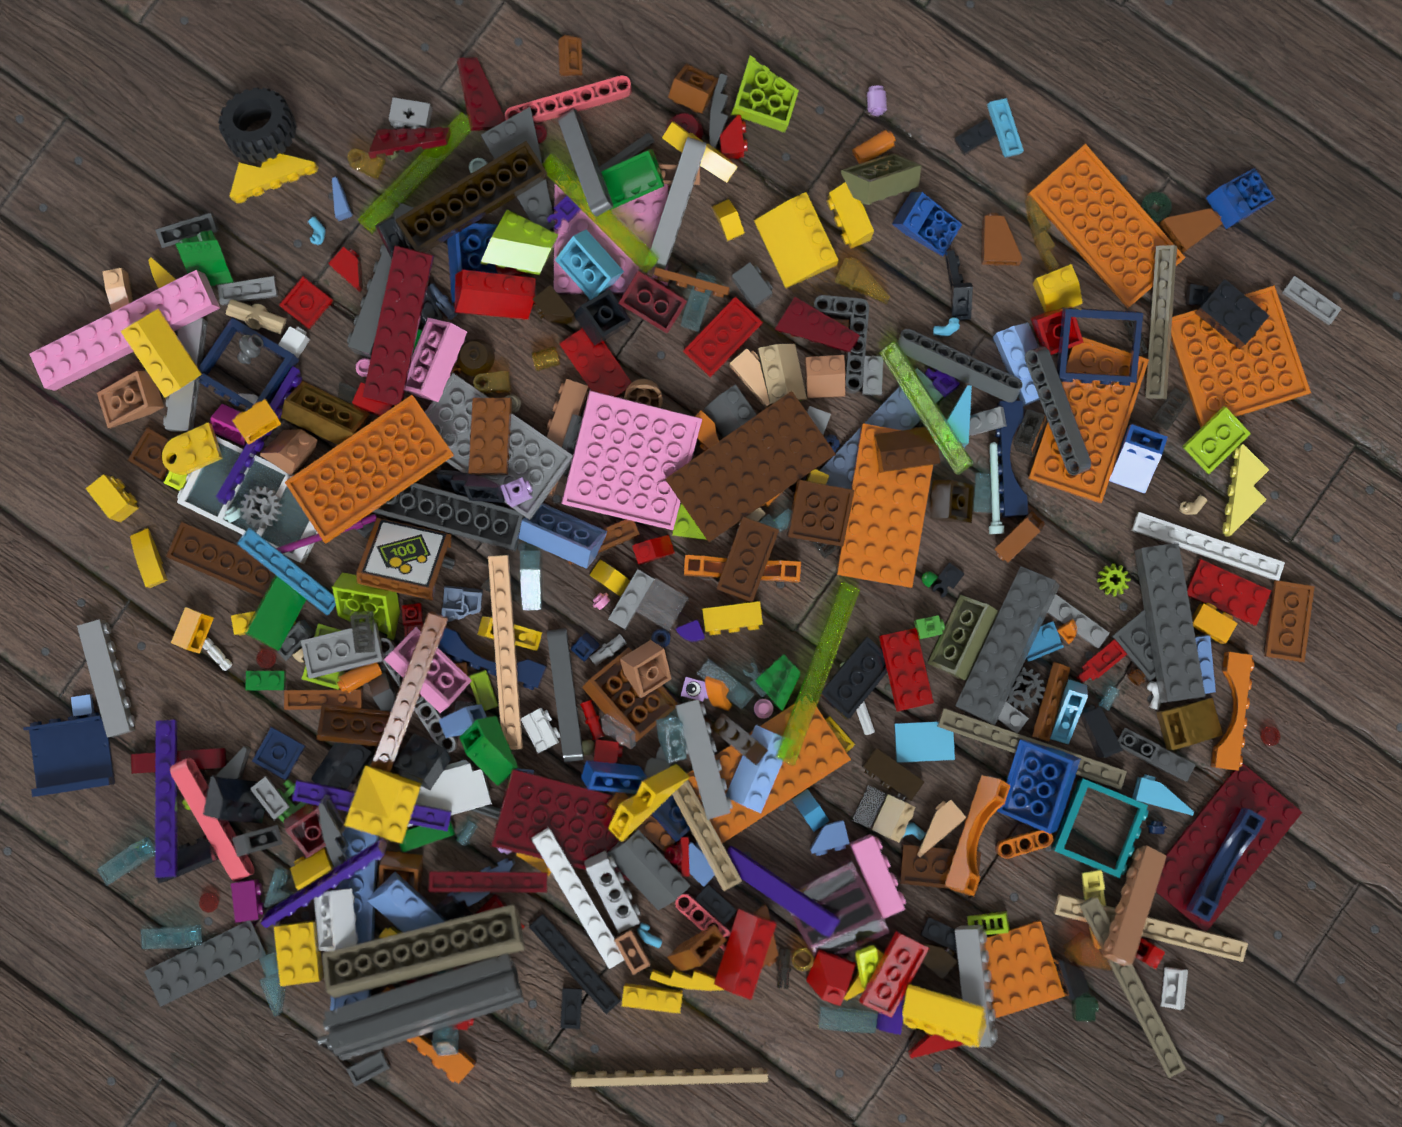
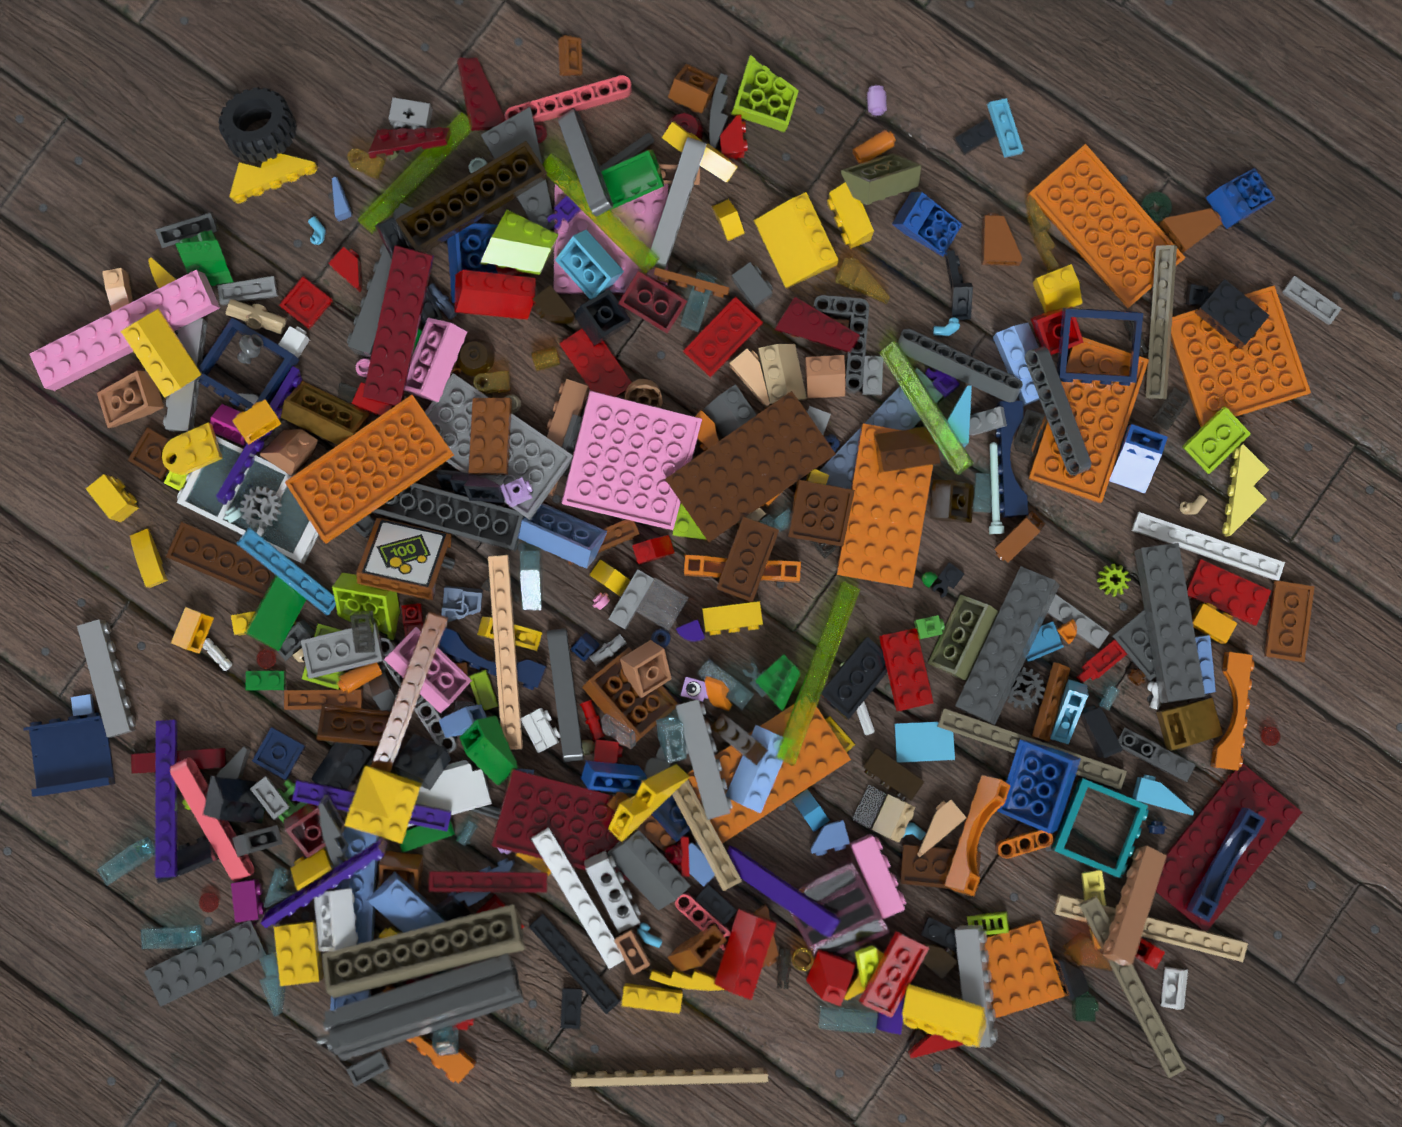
(315, 538): magenta bar -> none
(763, 708): bright pink plate -> none
(1012, 718): light grey plate -> none

